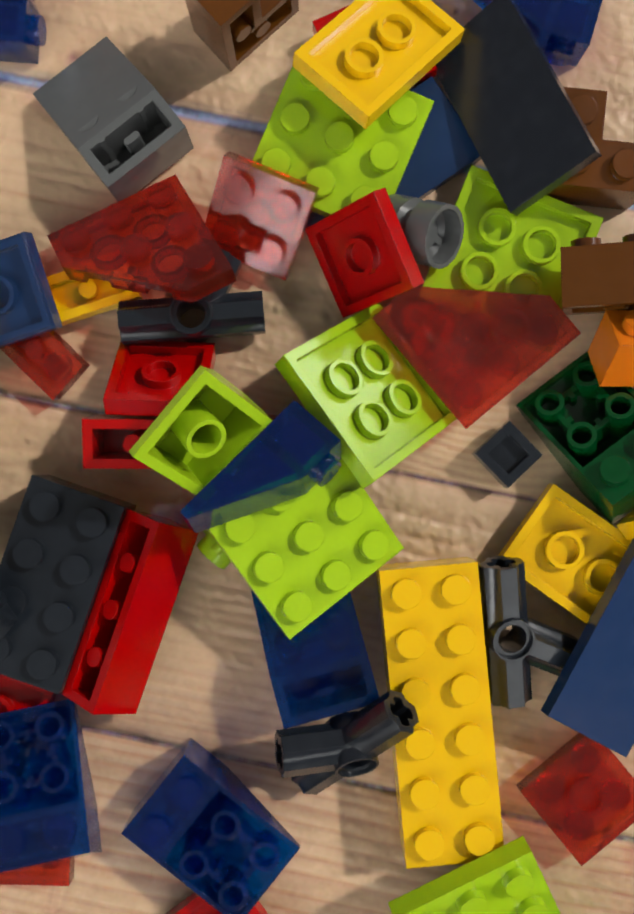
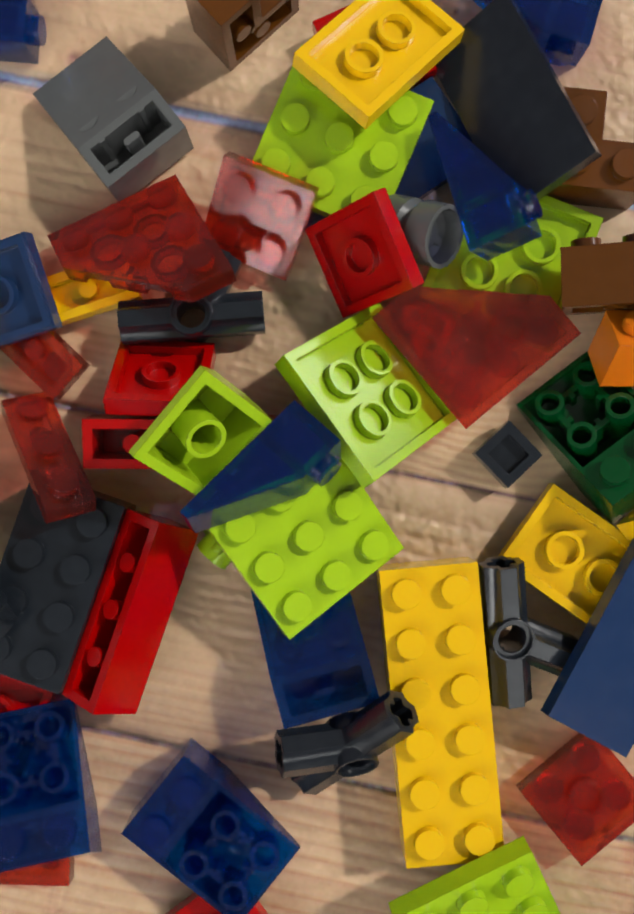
(48, 457): none -> clear red plate
(490, 203): none -> clear blue slope

